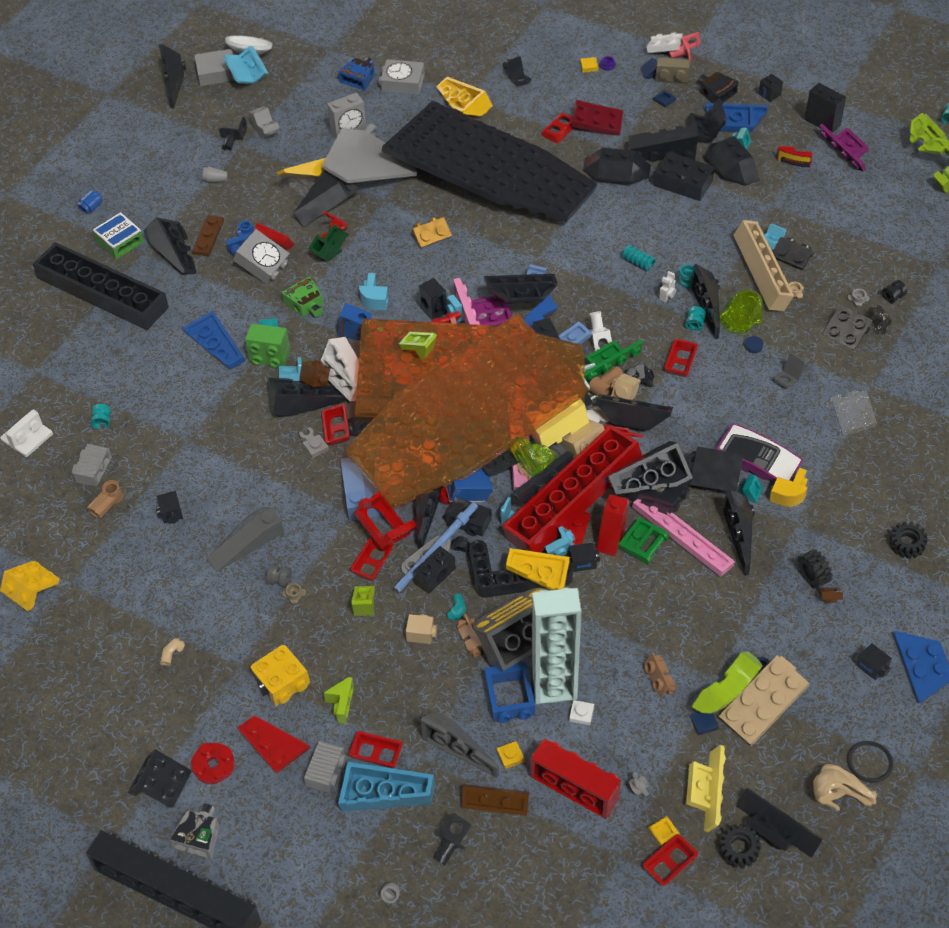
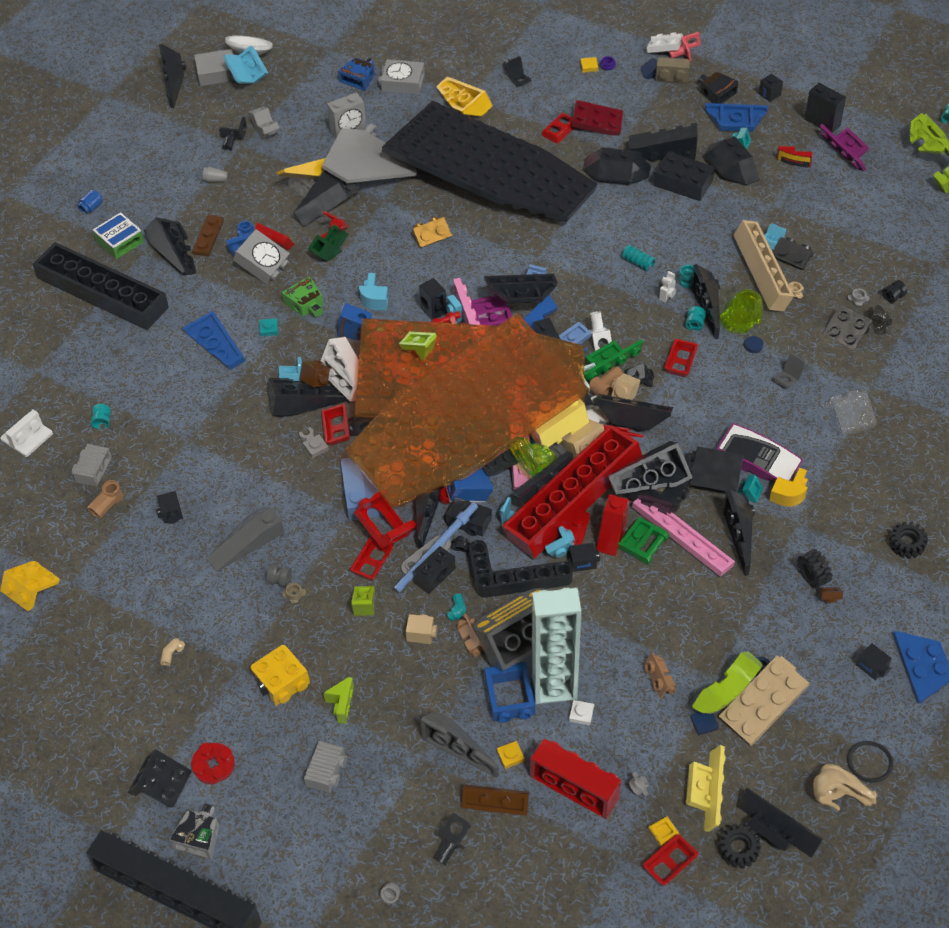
(267, 345): bright green brick -> none
(272, 743): red wing -> none
(379, 744): red piece -> none
(384, 787): dark azure wedge -> none
(539, 567): yellow wing -> none
(664, 98): dark blue tile -> none
(711, 124): black bracket -> none

